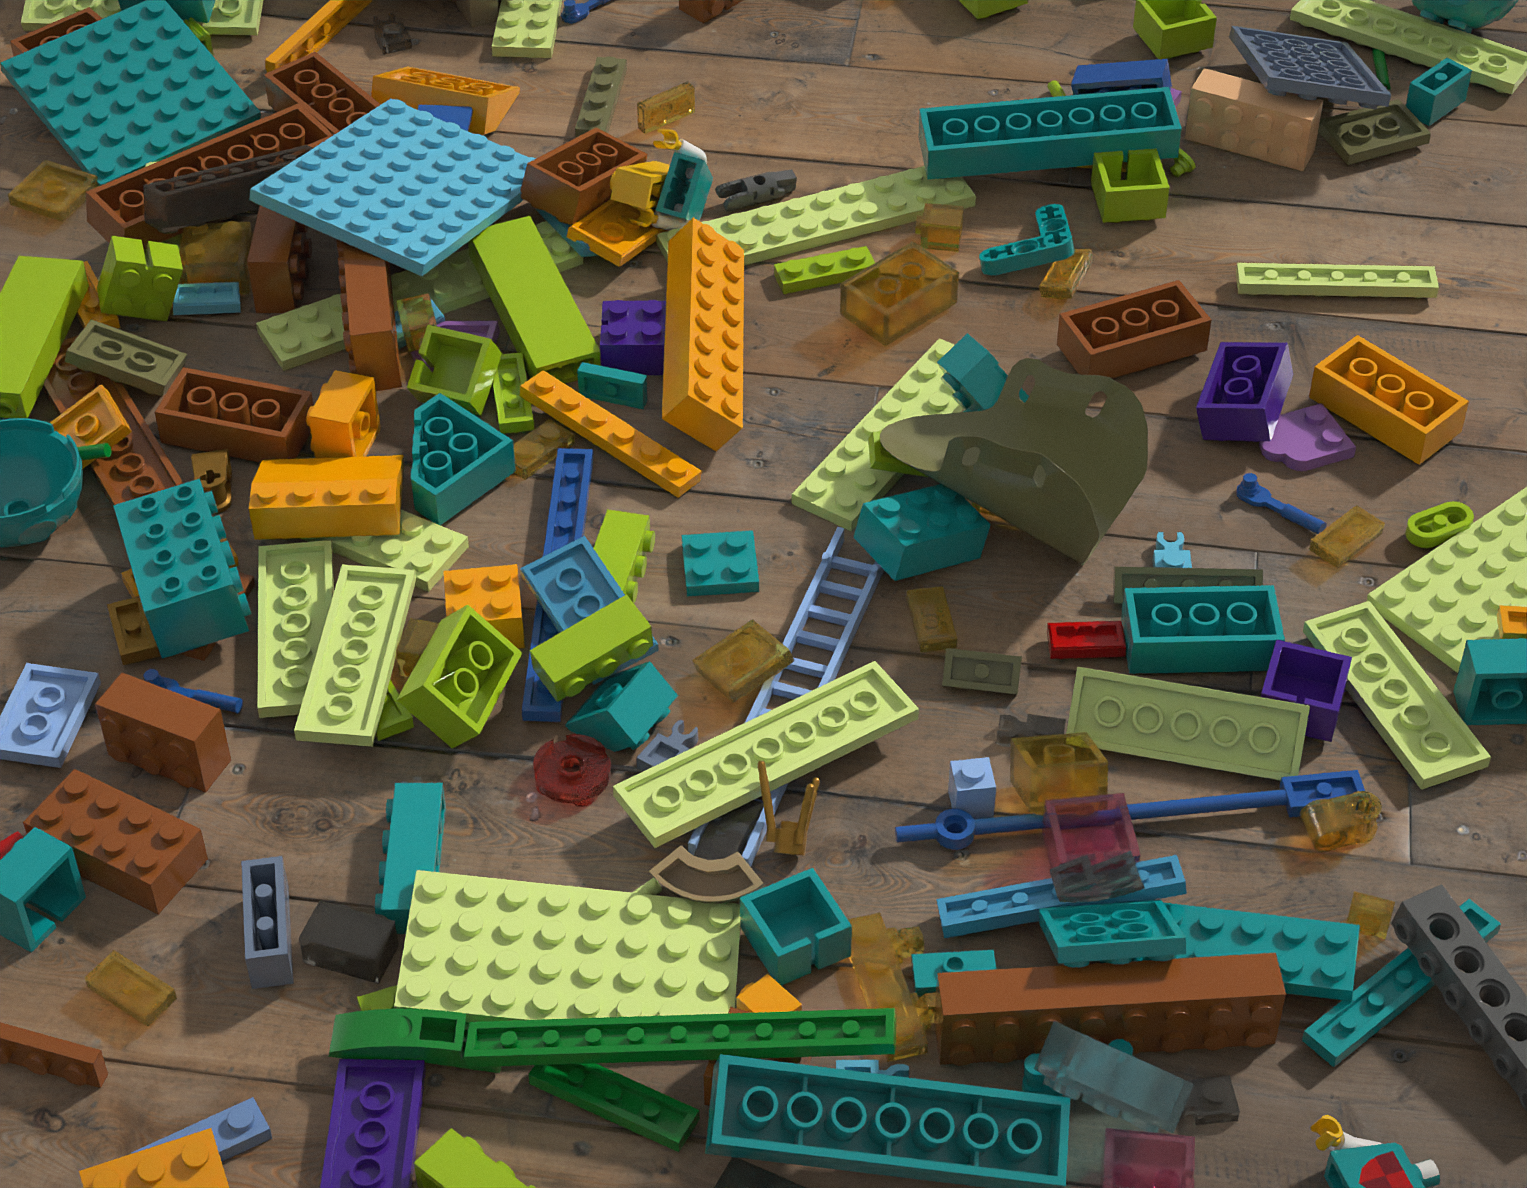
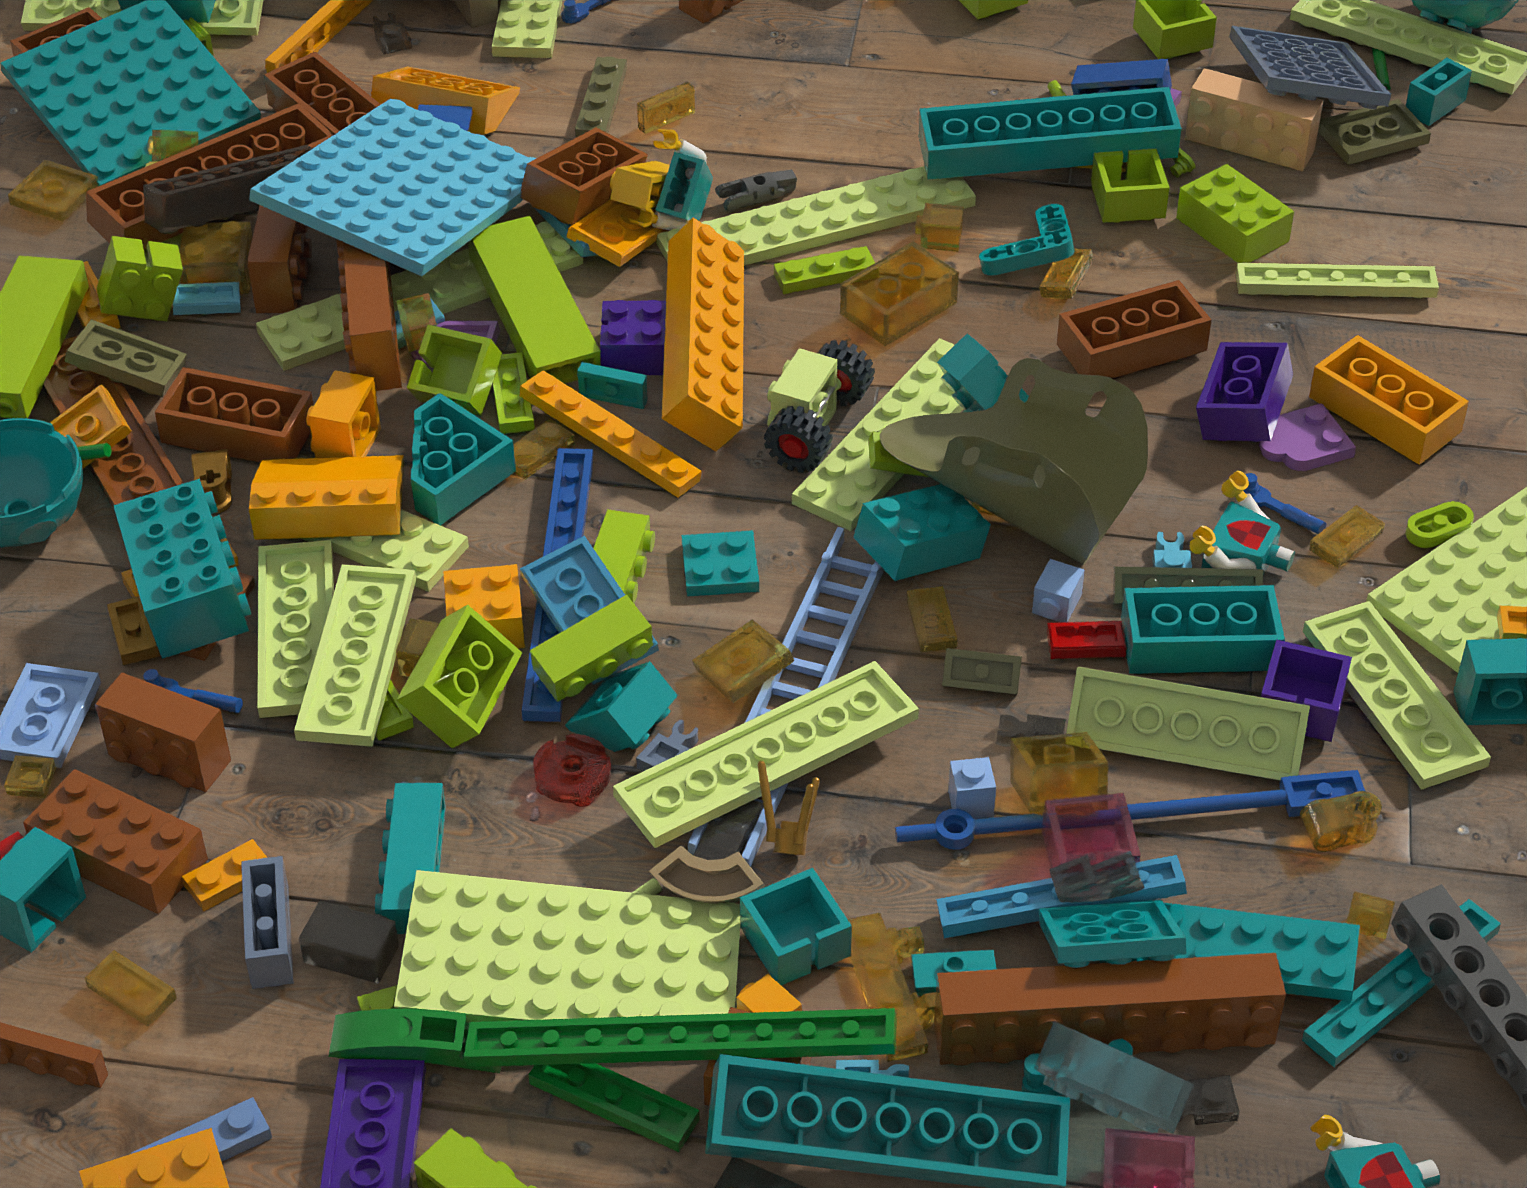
(30, 776): none -> clear yellow plate
(170, 142): none -> clear yellow brick
(221, 876): none -> light orange plate
(807, 400): none -> brick
(1058, 591): none -> light blue brick
(1234, 214): none -> lime brick
(1242, 535): none -> torso

